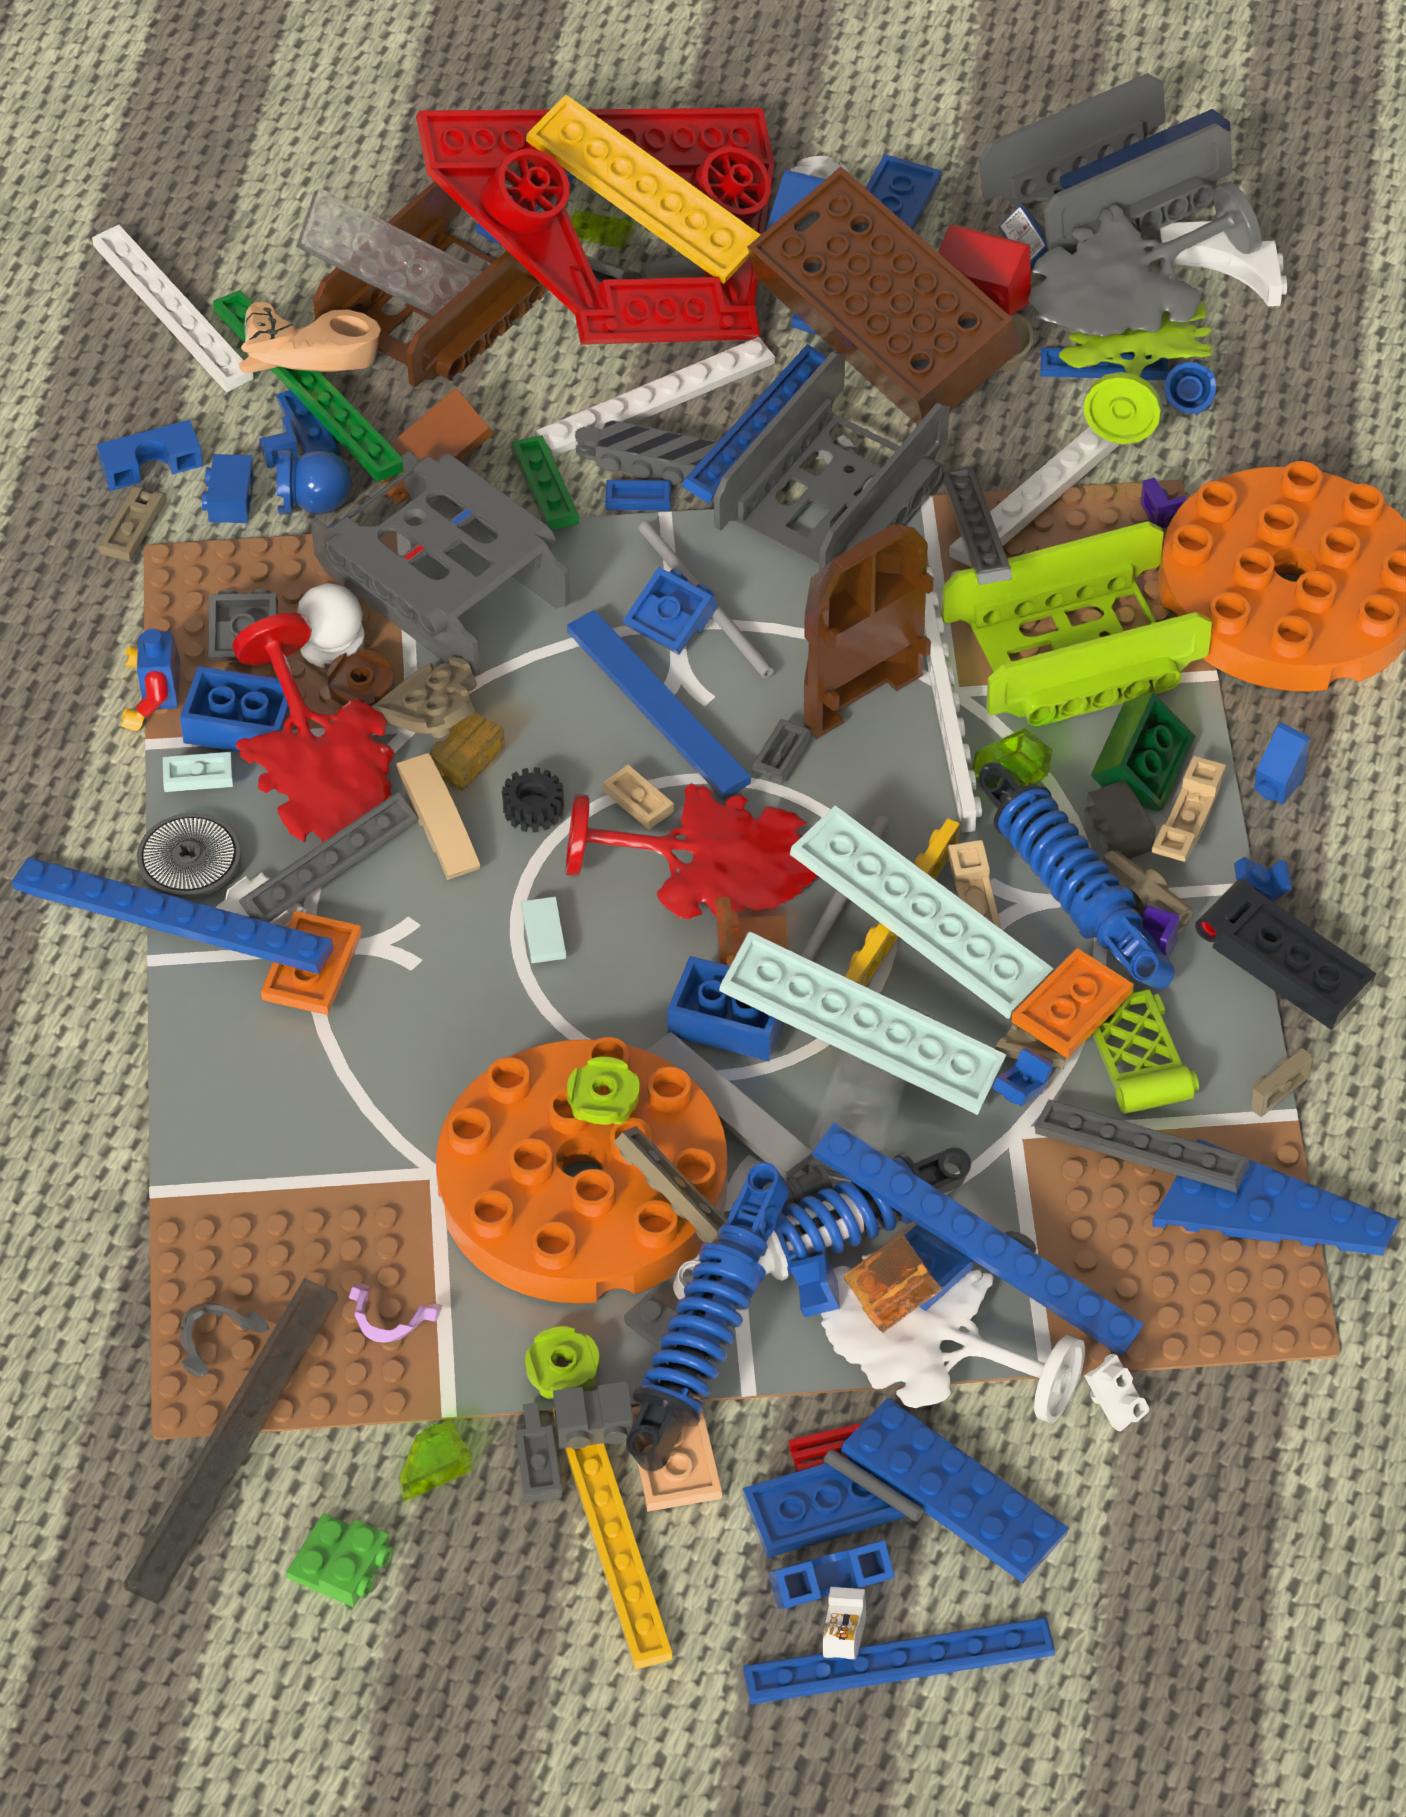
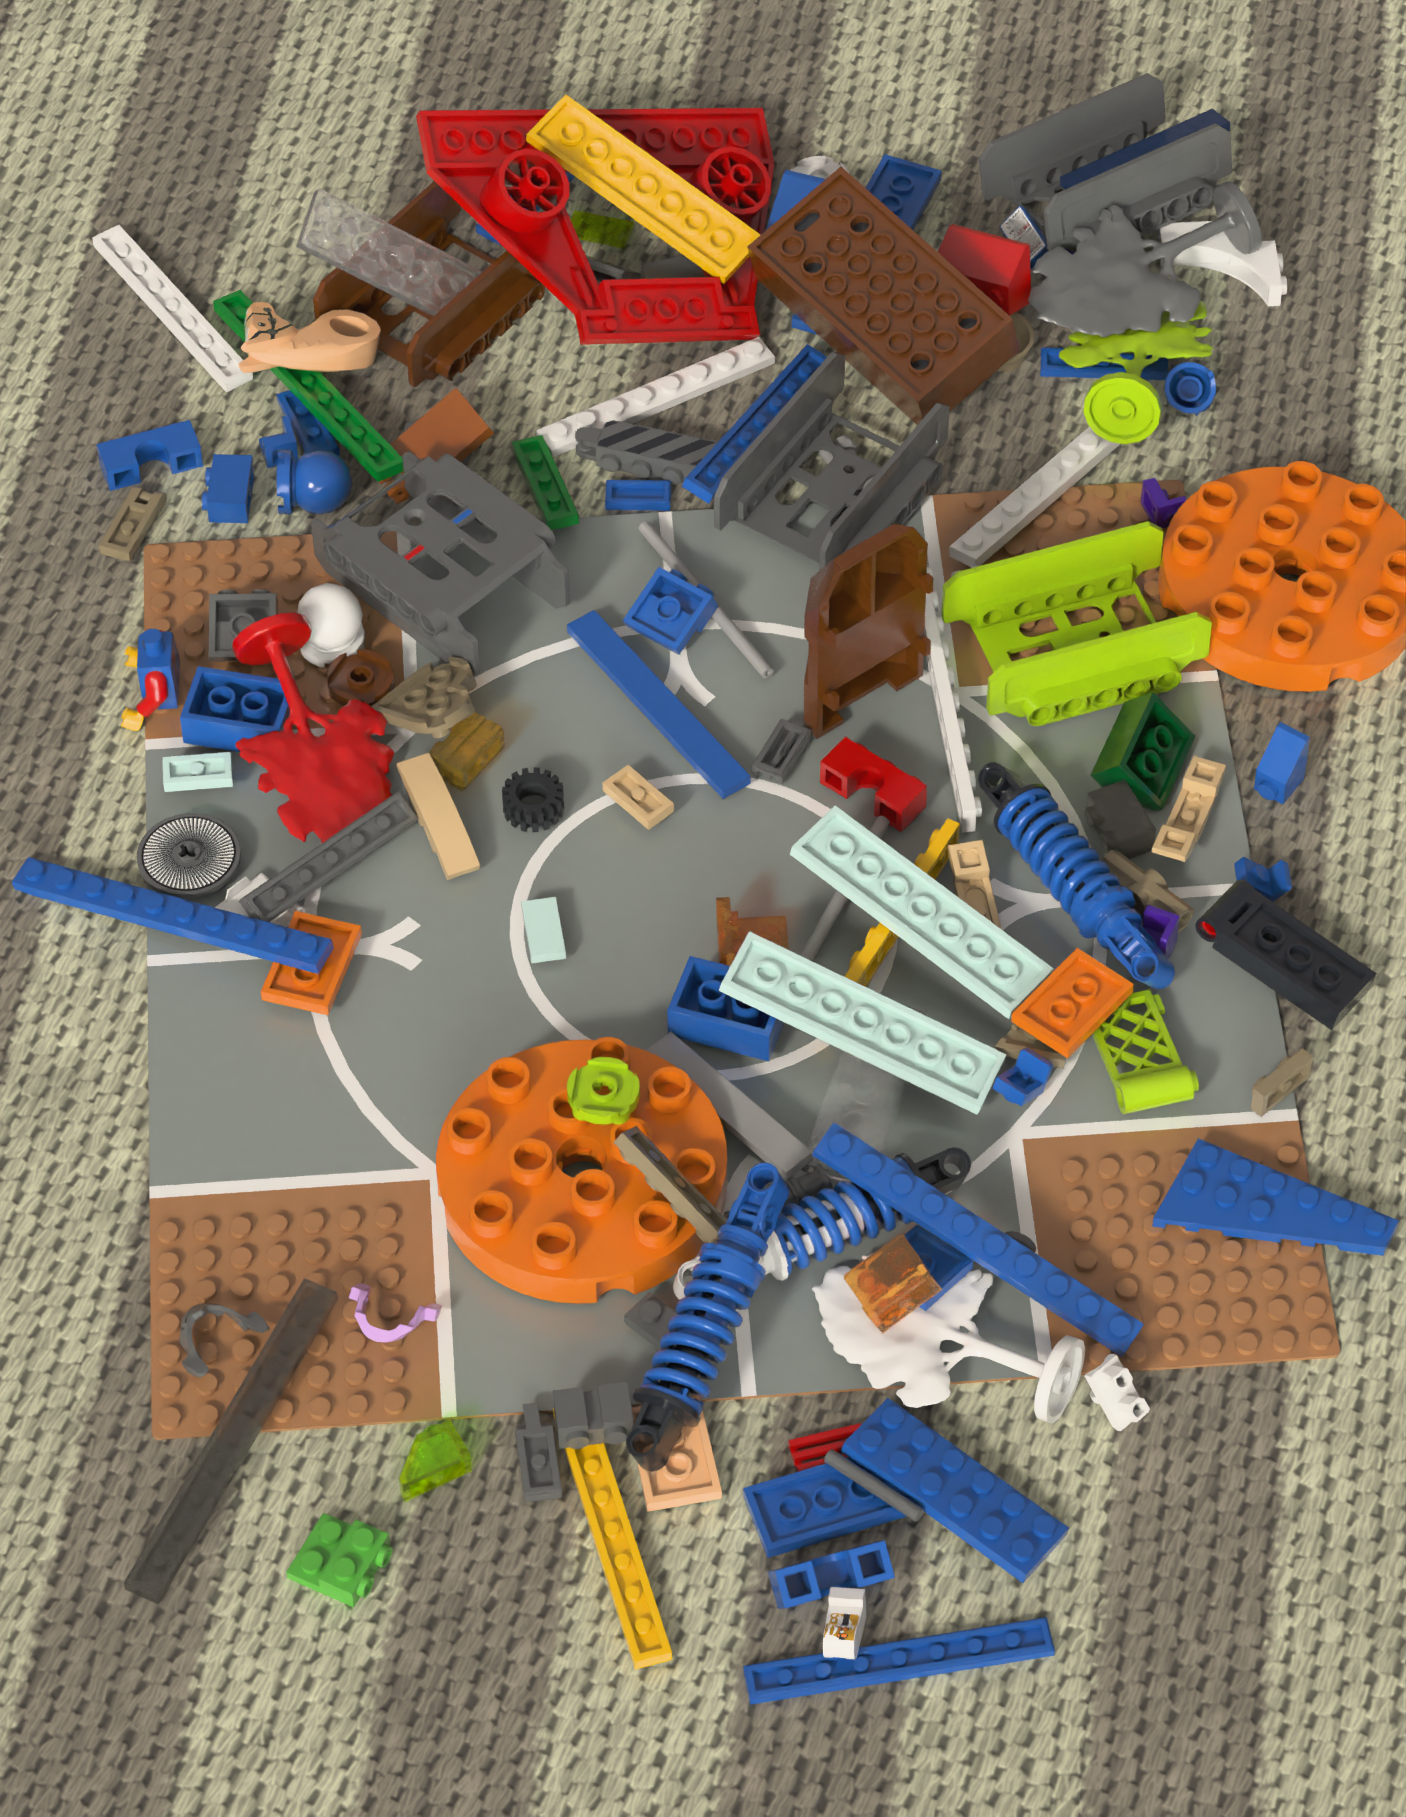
(556, 1343): lime plate -> none
(730, 849): red plant -> none
(816, 1285): blue panel -> none
(854, 767): none -> red arch
(976, 526): dark grey tile -> none
(1018, 752): clear neon green slope -> none
(1142, 1145): dark grey tile -> none

